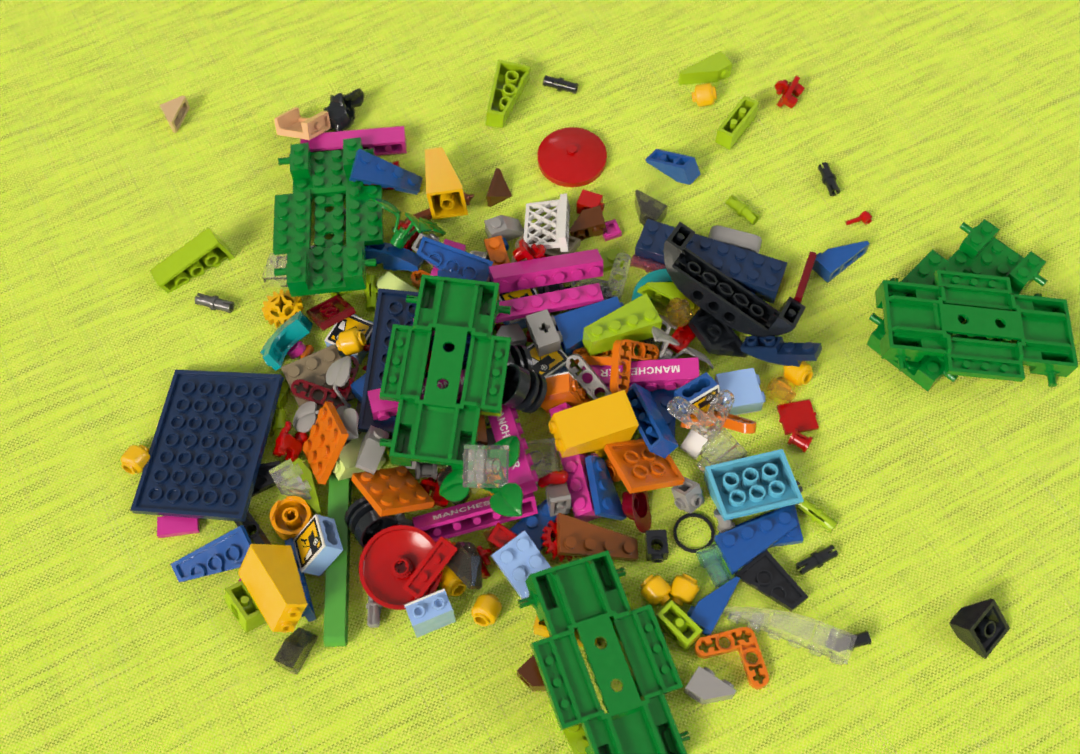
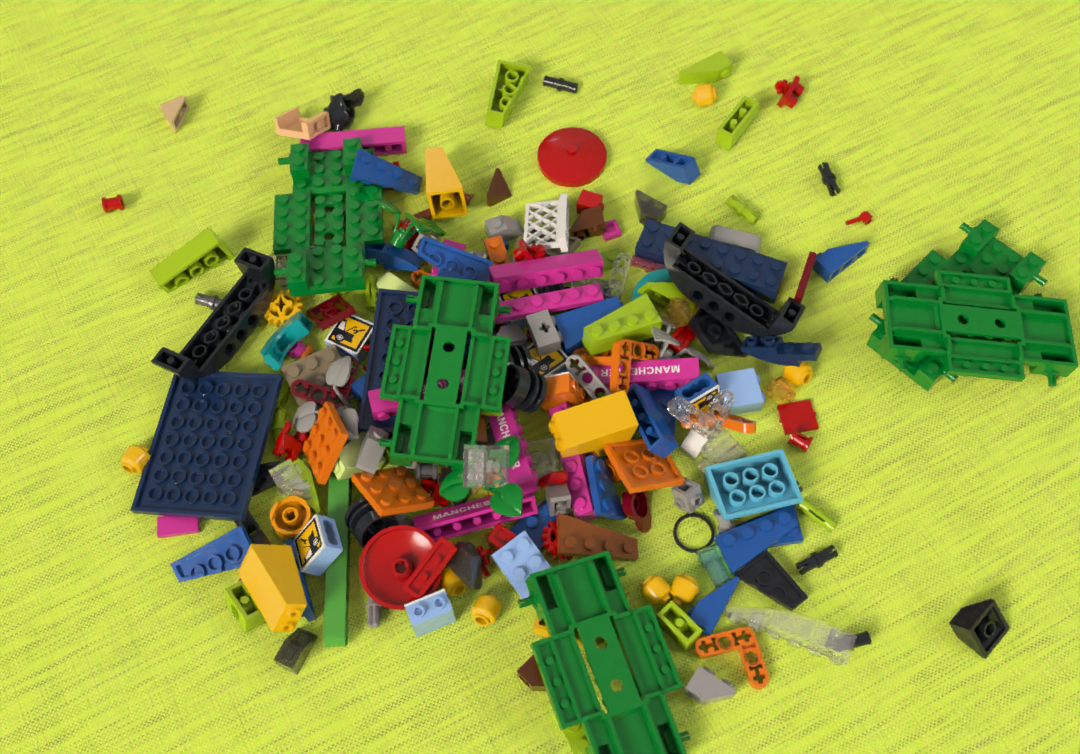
(113, 203): none -> red bush
(228, 324): none -> black slope
(351, 341): yellow head -> none
(656, 537): black brick -> none

